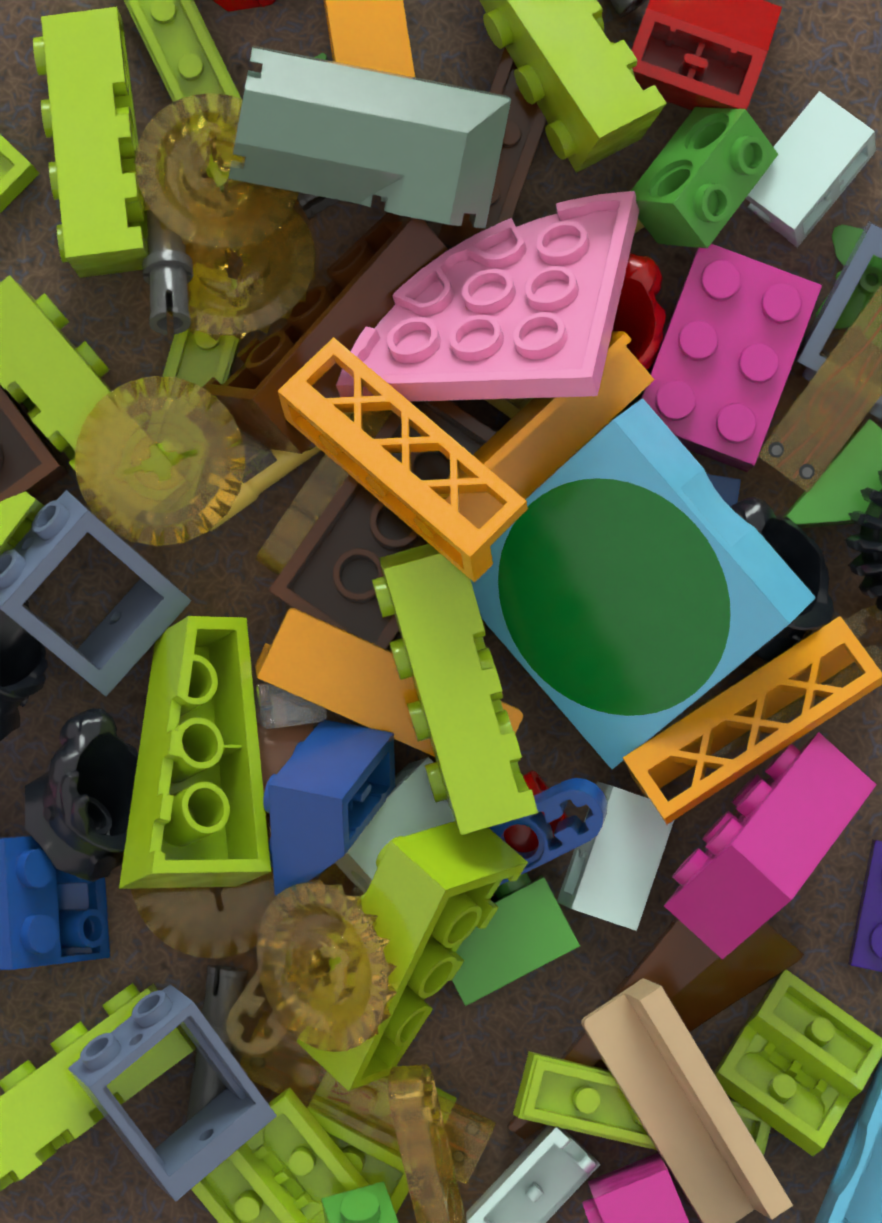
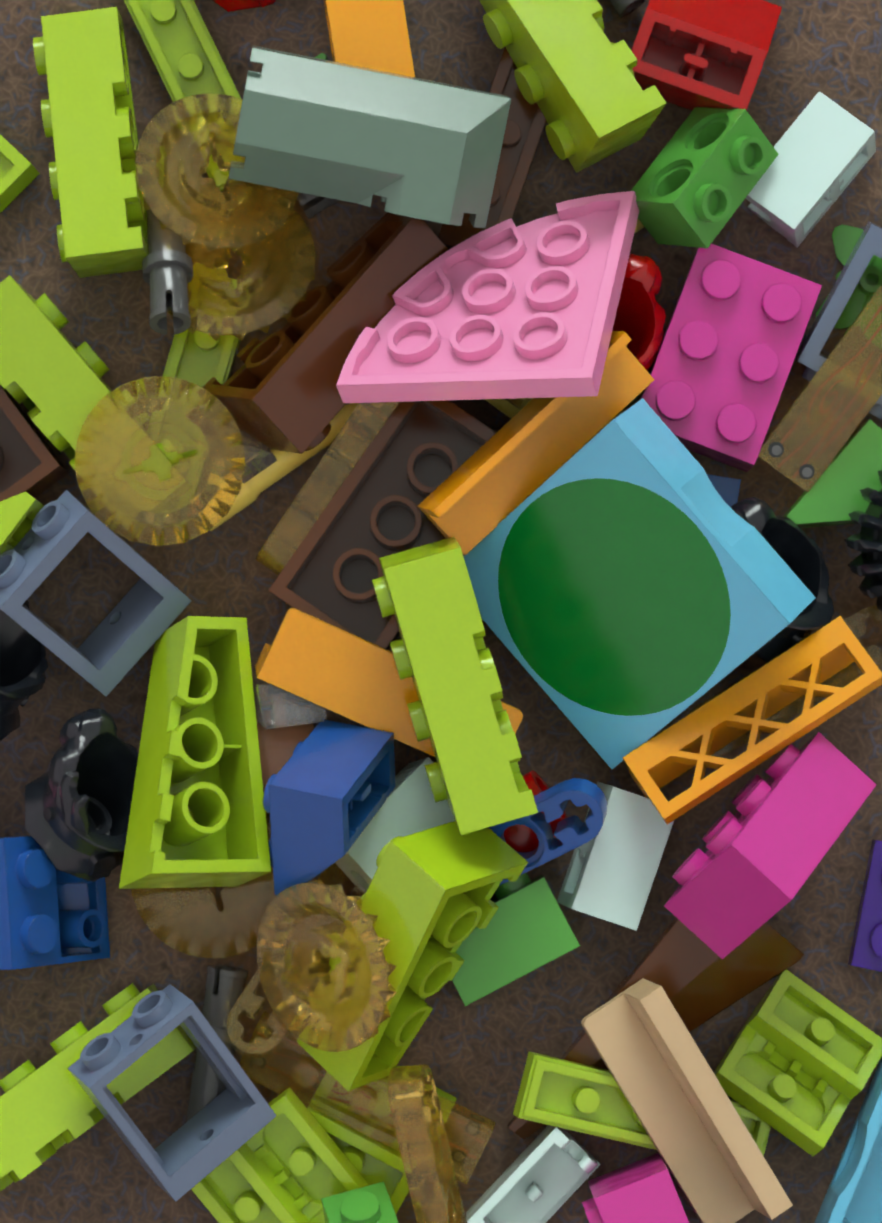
(385, 477): light orange fence -> none

